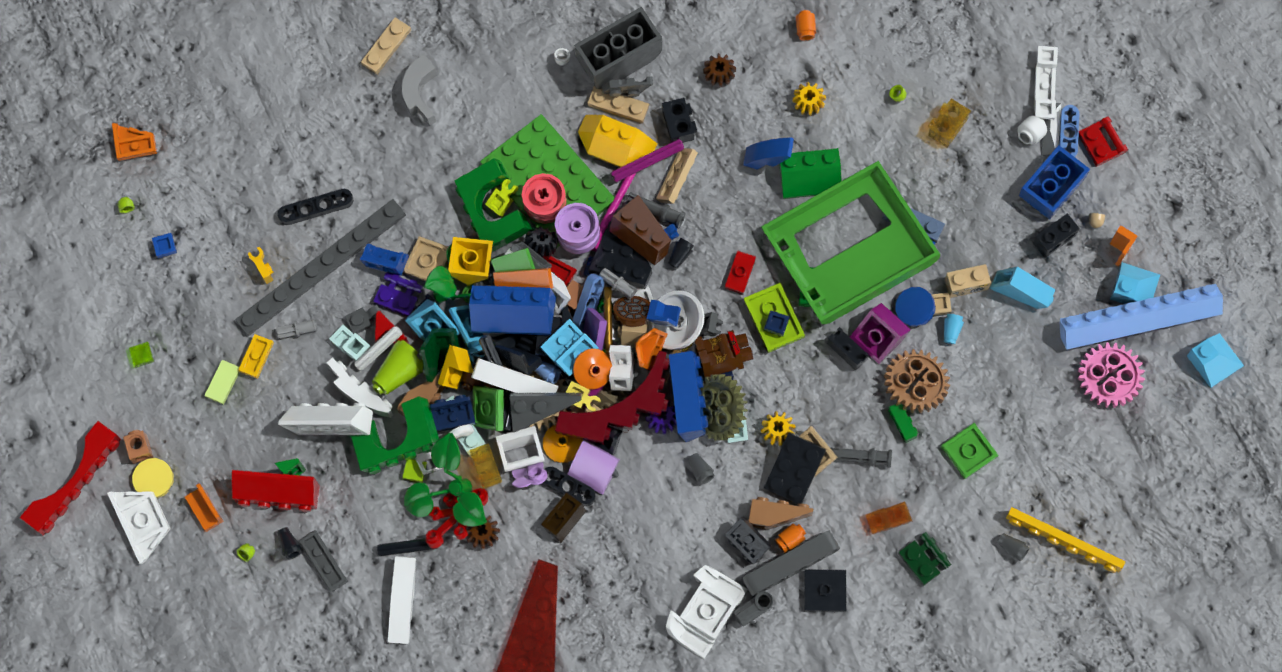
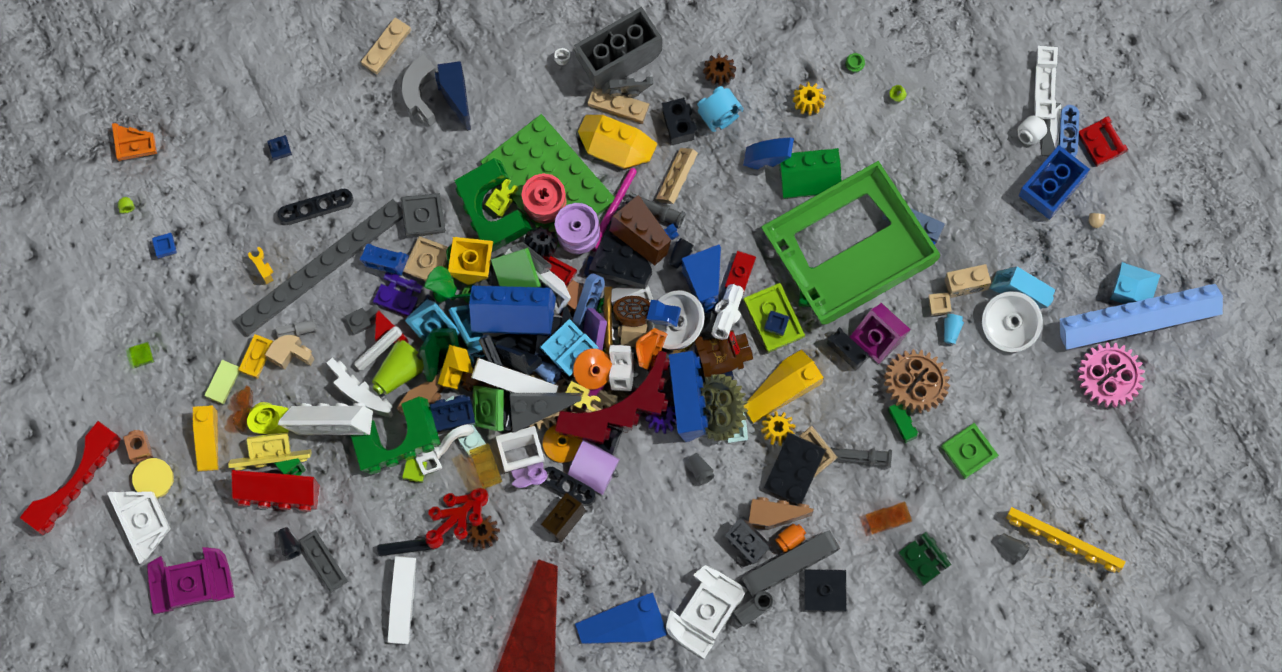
(189, 581): none -> magenta piece
(204, 508): orange panel -> none
(206, 437): none -> yellow slope
(245, 402): none -> clear orange slope
(245, 552): lime hinge -> none
(265, 418): none -> neon yellow piece
(268, 449): none -> light yellow bracket
(279, 147): none -> dark blue tile
(285, 348): none -> tan brick
(349, 343): light aqua slope -> none
(422, 214): none -> dark grey plate
(452, 83): none -> dark blue slope
(469, 508): green plant -> none
(524, 278): orange tile -> none
(618, 283): light grey axle -> none
(629, 622): none -> blue wedge
(647, 160): magenta axle -> none
(702, 276): none -> blue slope
(719, 109): none -> medium azure brick
(727, 311): none -> white piece
(787, 383): none -> yellow wedge
(806, 25): orange brick -> none
(855, 62): none -> bright green plate
(915, 306): blue tile -> none
(952, 124): clear yellow brick -> none
(999, 324): none -> white dish
(1056, 235): black brick -> none
(1123, 241): orange panel -> none
(1214, 360): medium azure slope -> none

